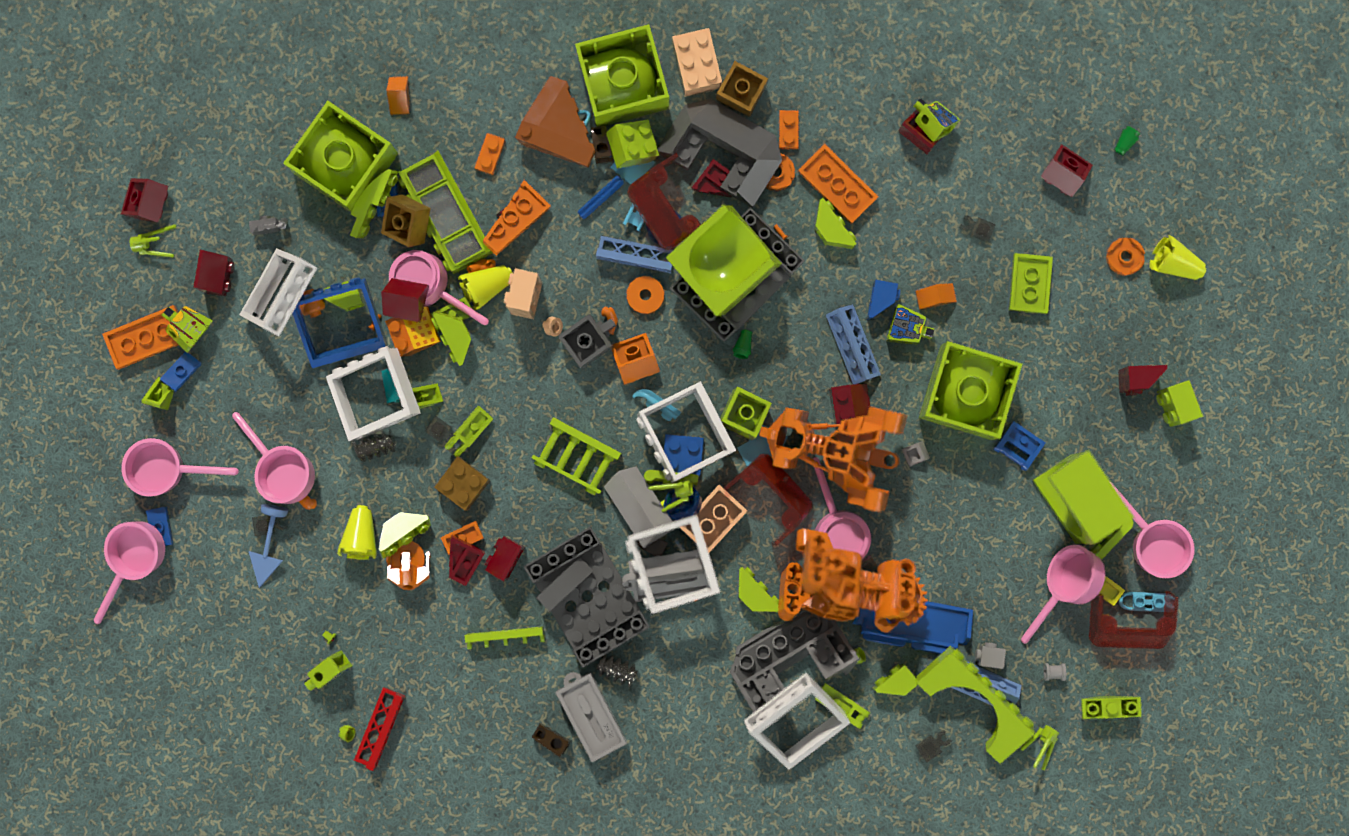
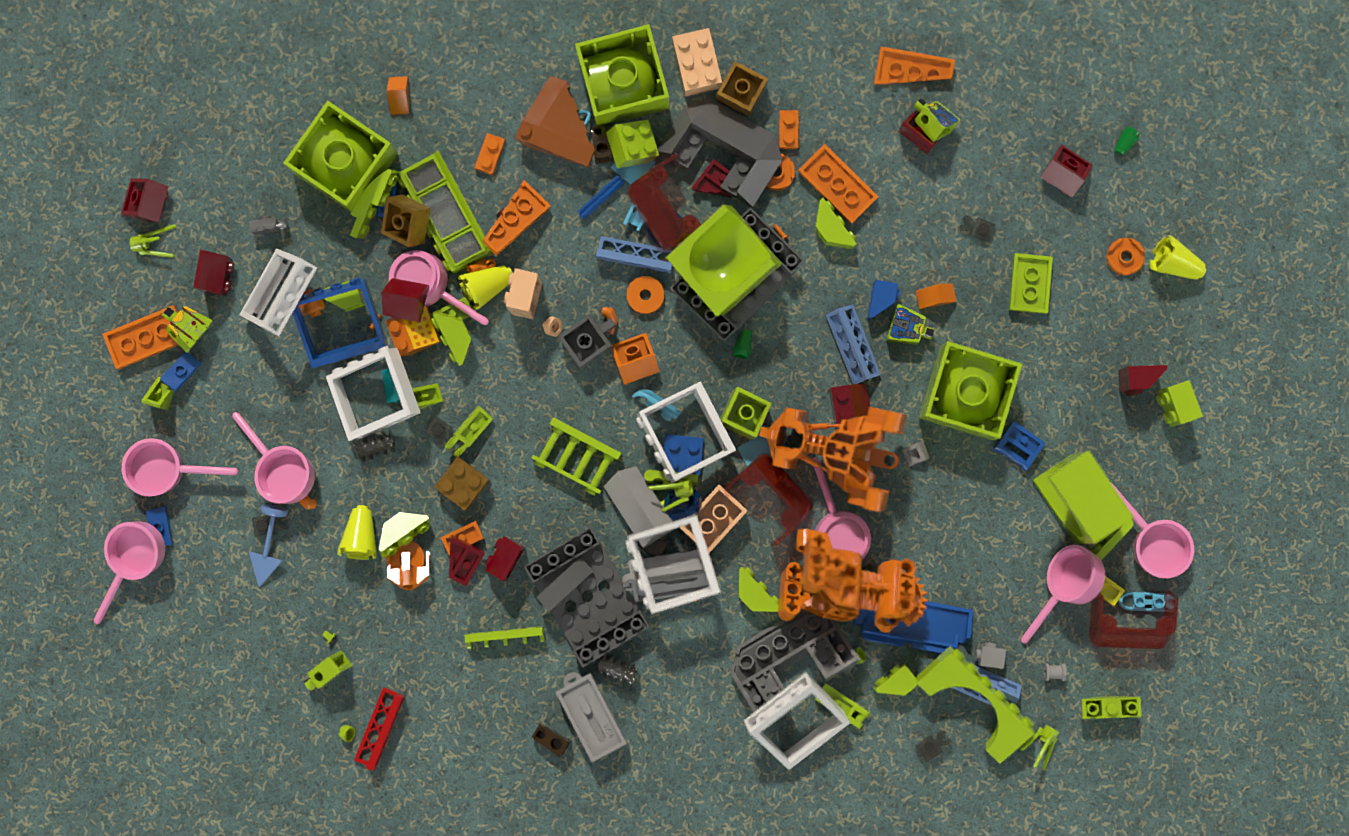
(908, 66): none -> orange wing

